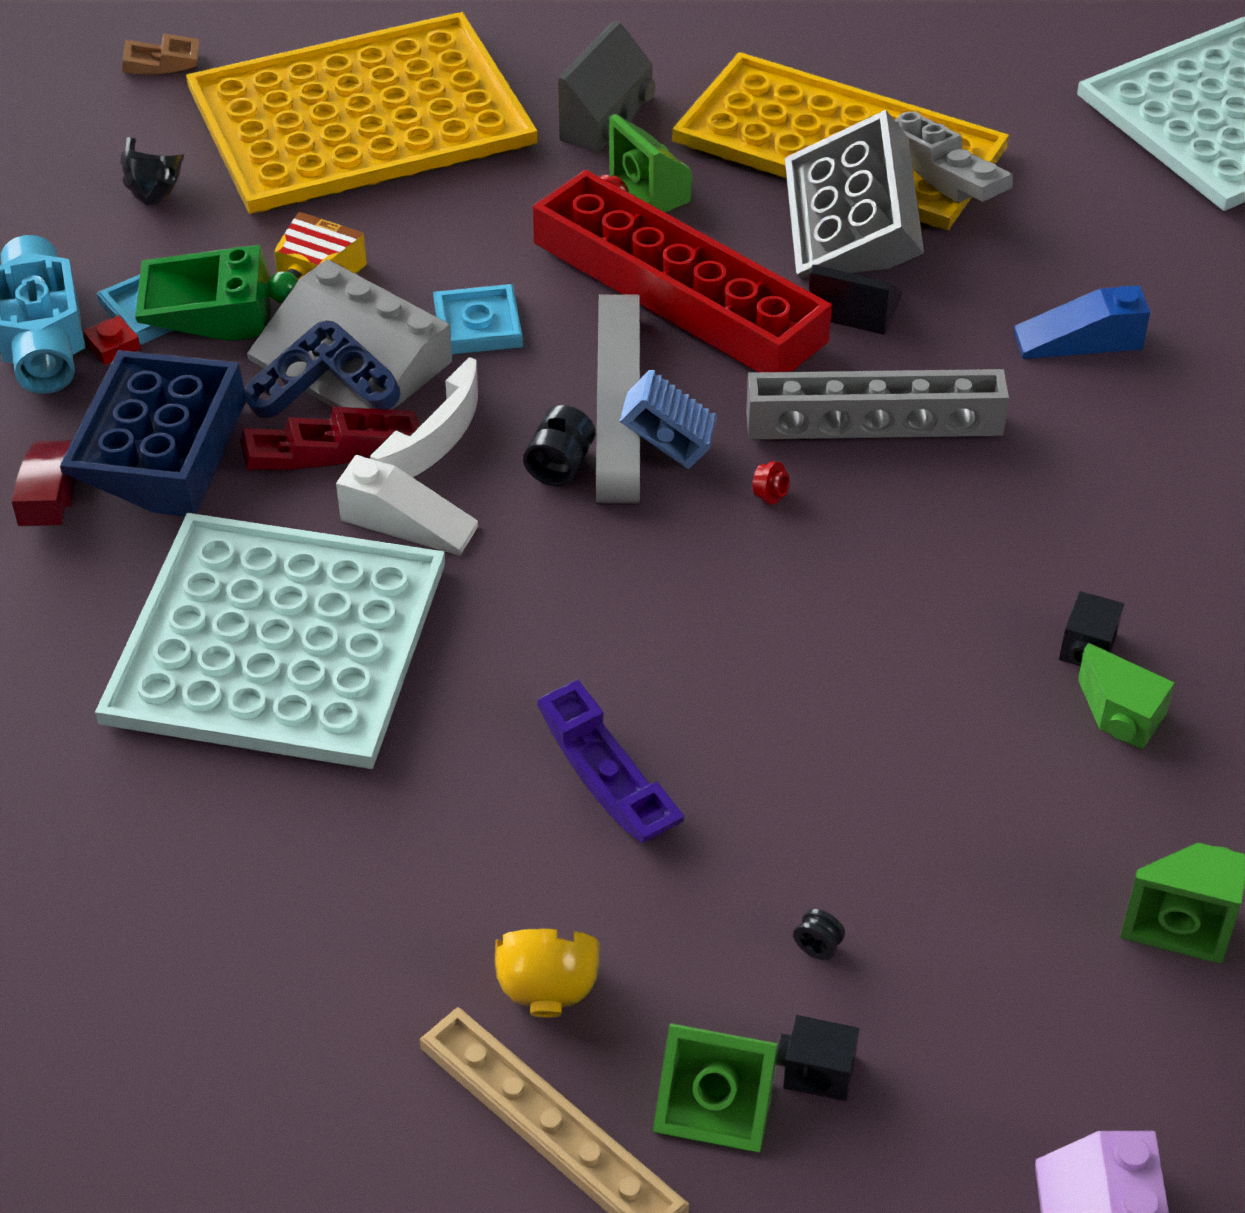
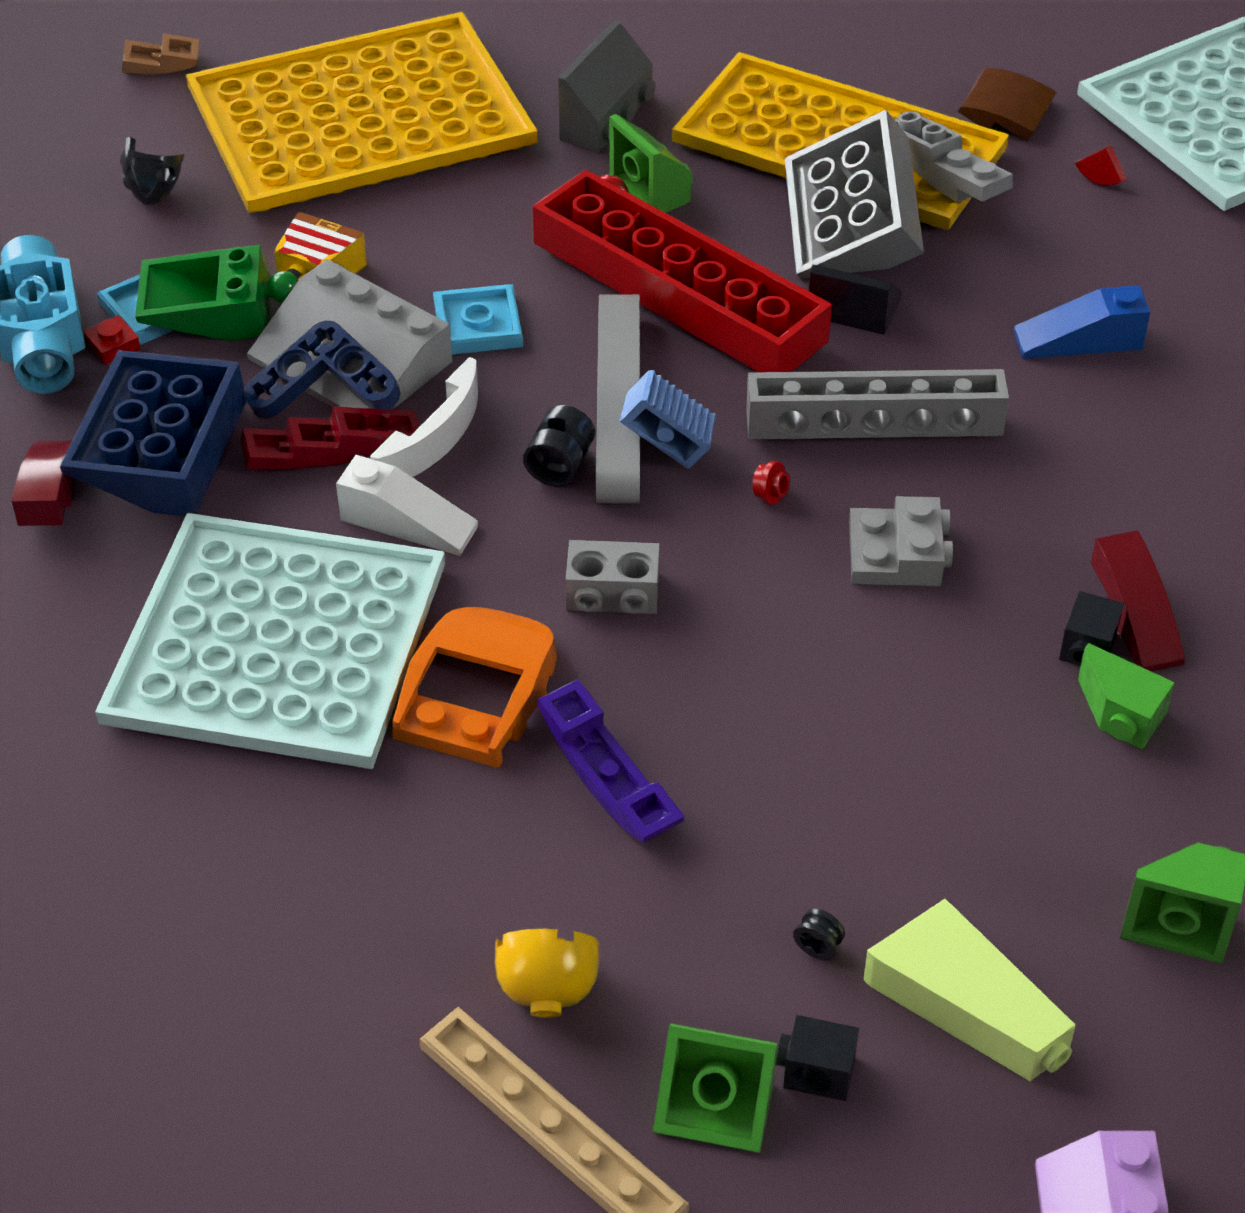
(487, 639): none -> orange slope
(612, 576): none -> light grey brick
(900, 543): none -> light grey plate
(971, 991): none -> yellowish green slope
(1008, 100): none -> reddish brown slope
(1102, 167): none -> red tile
(1147, 616): none -> dark red slope

